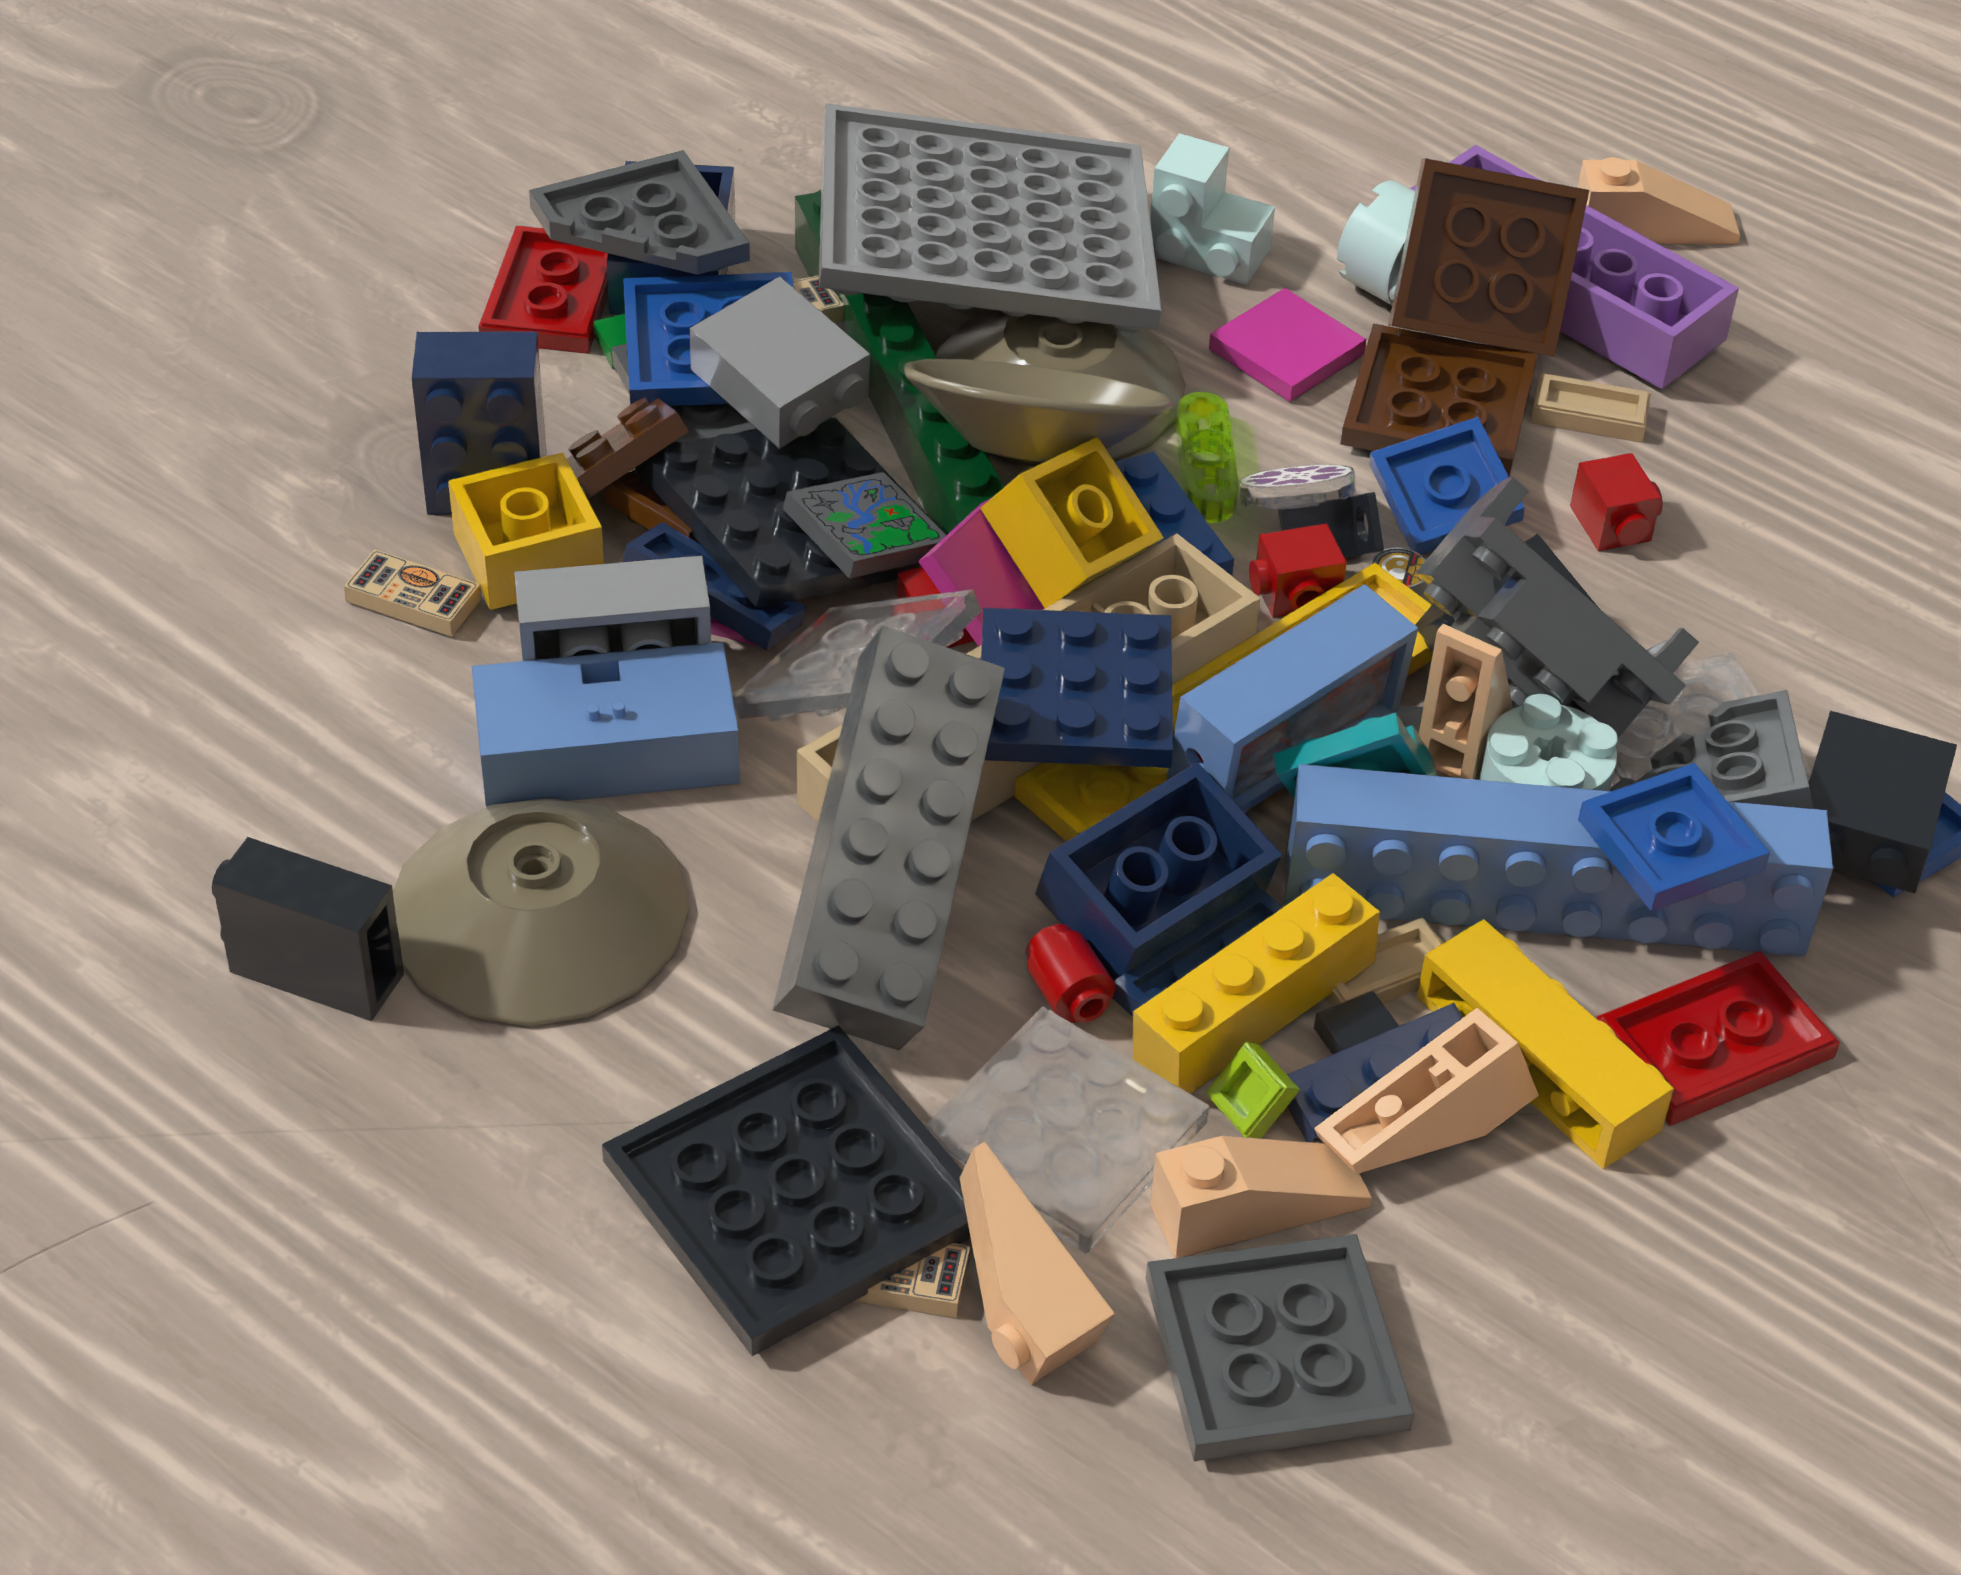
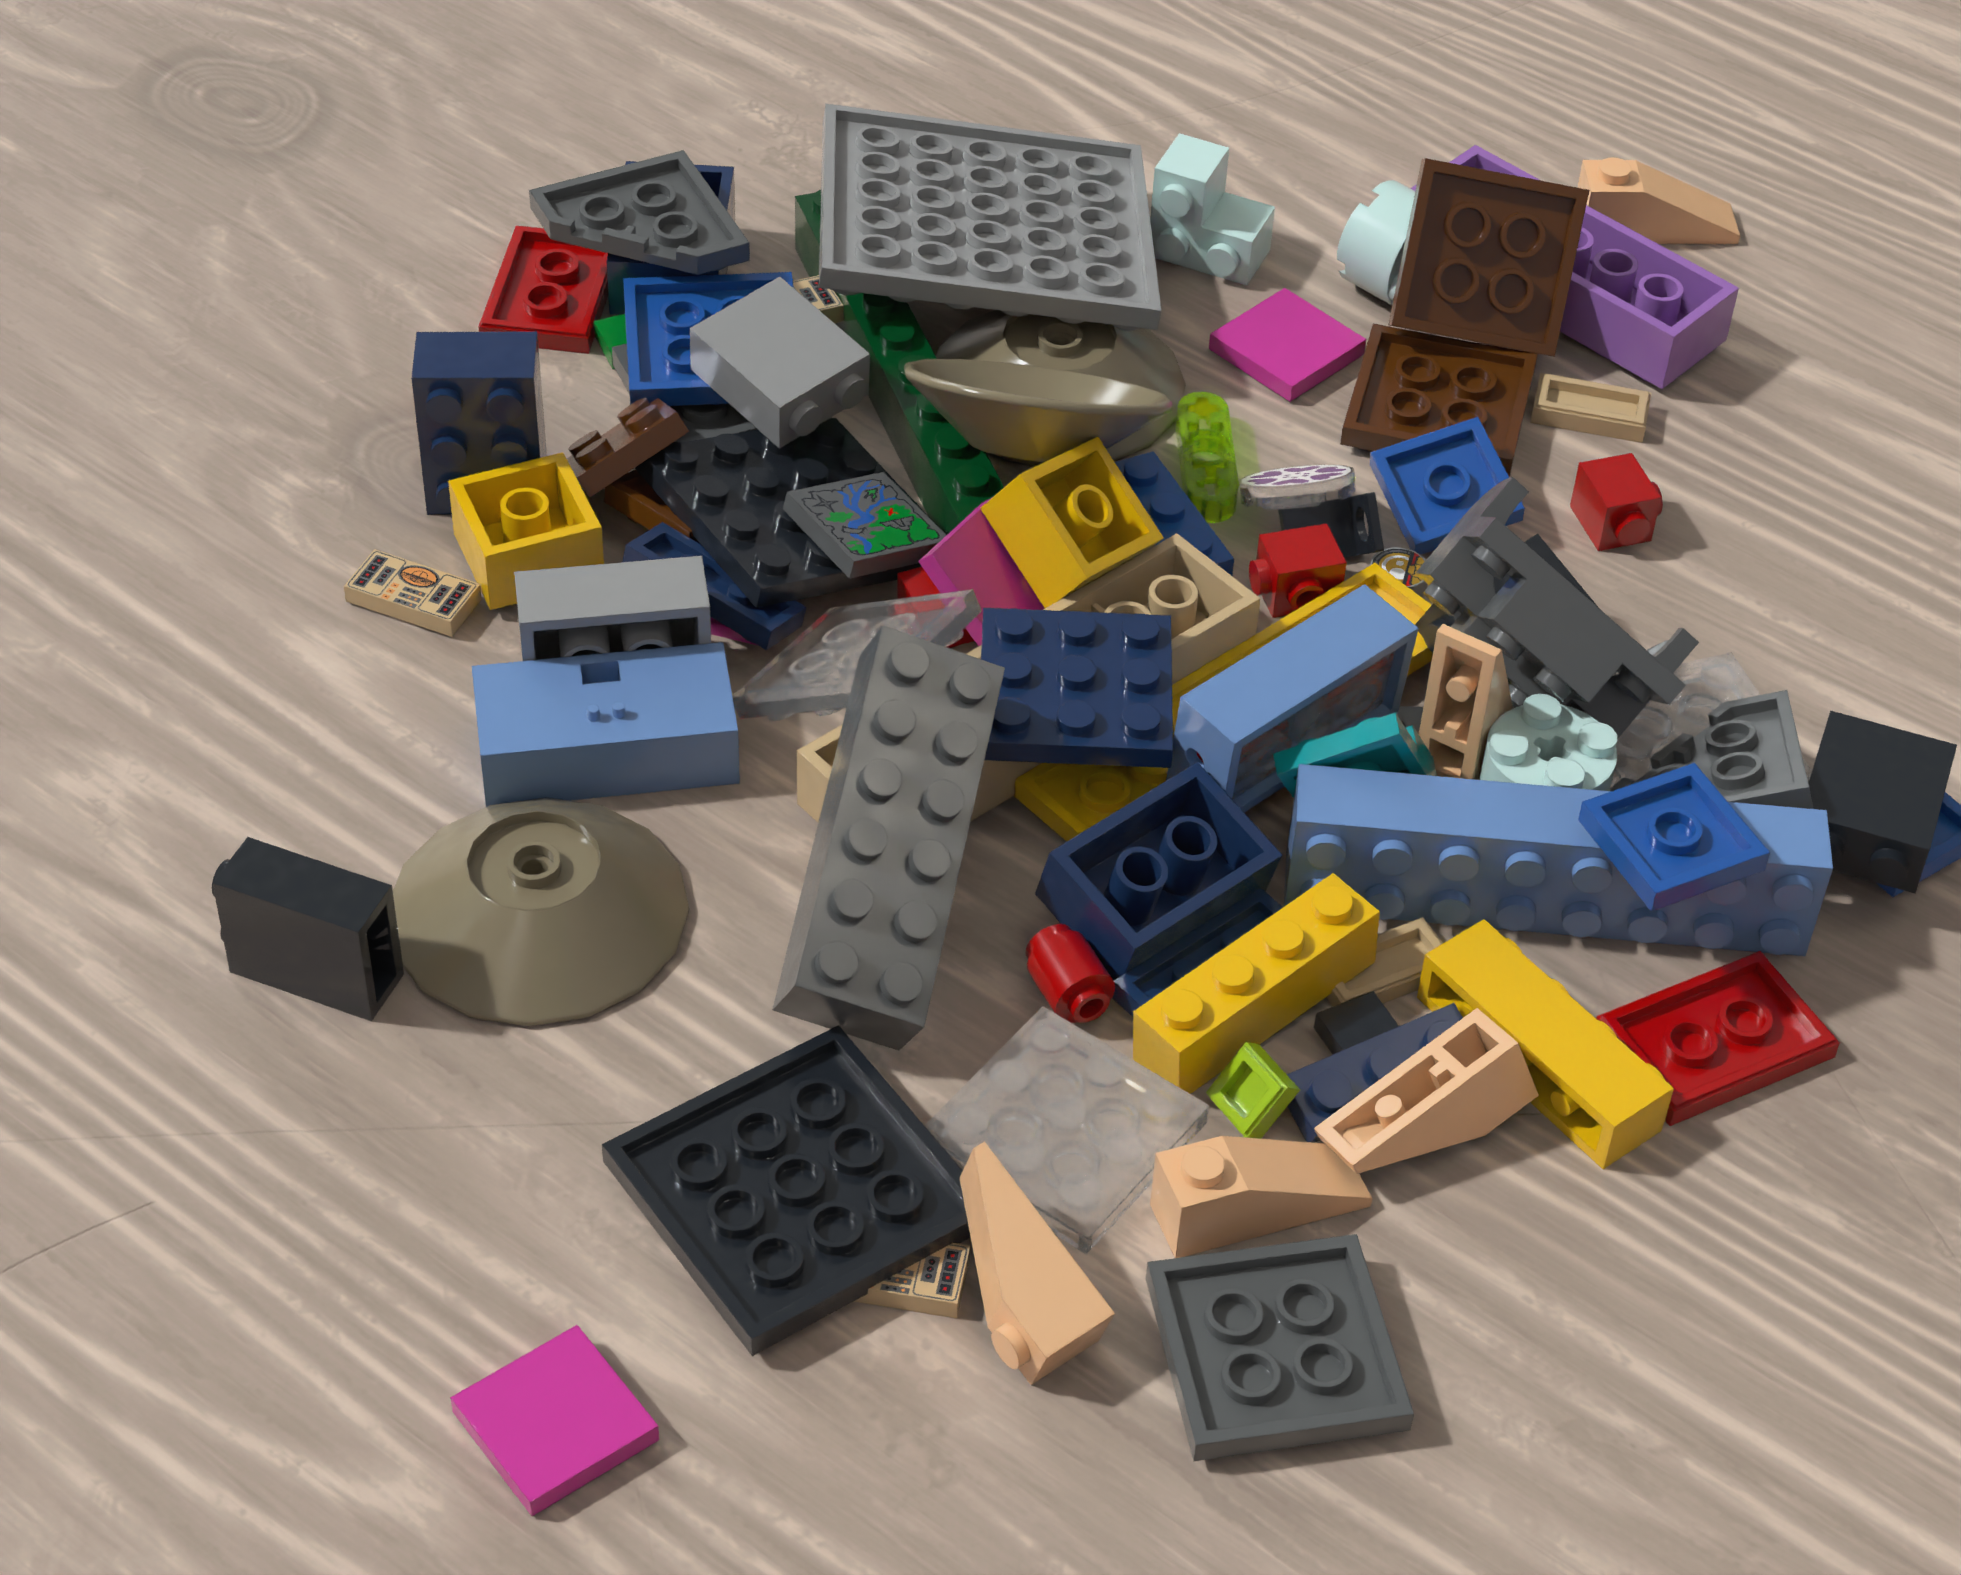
(554, 1419): none -> dark pink tile

